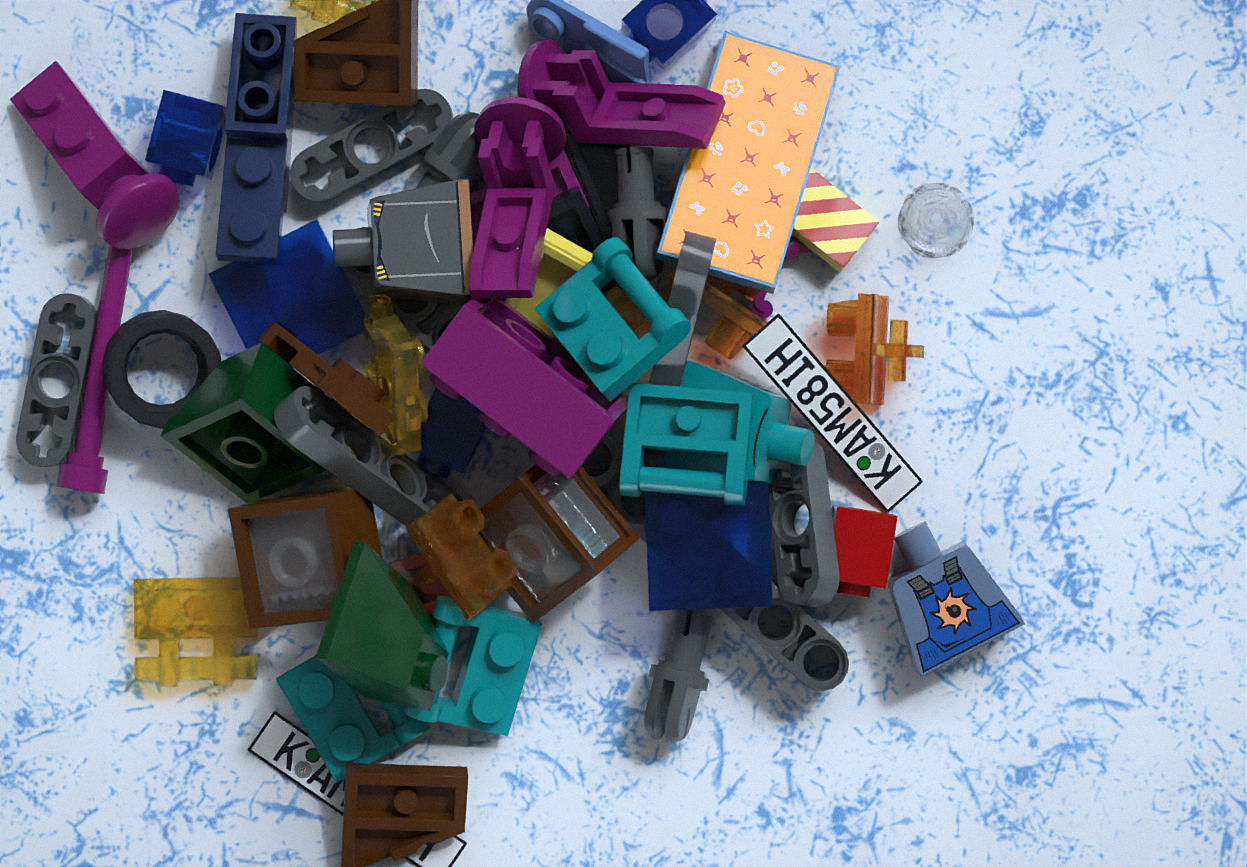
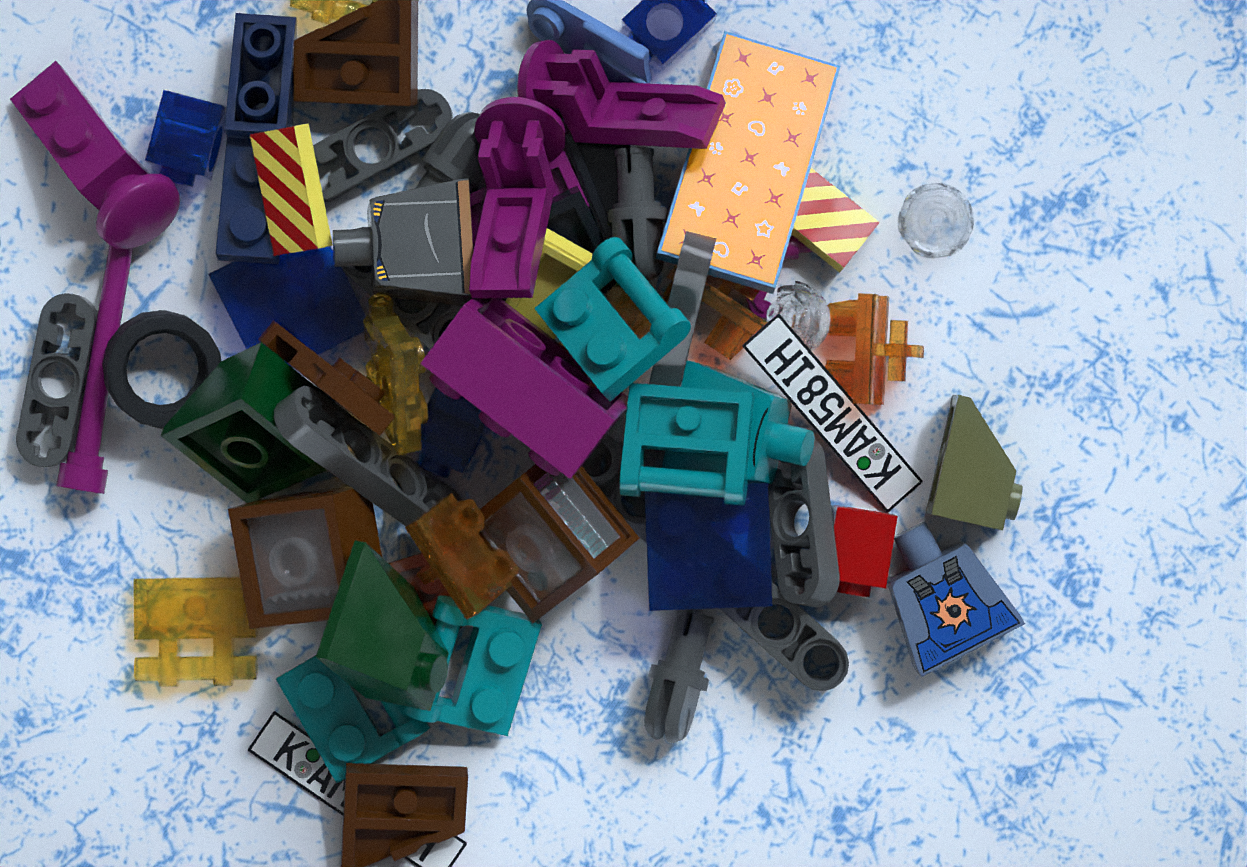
(291, 189): none -> light yellow tile
(803, 311): none -> clear plate
(973, 472): none -> olive slope

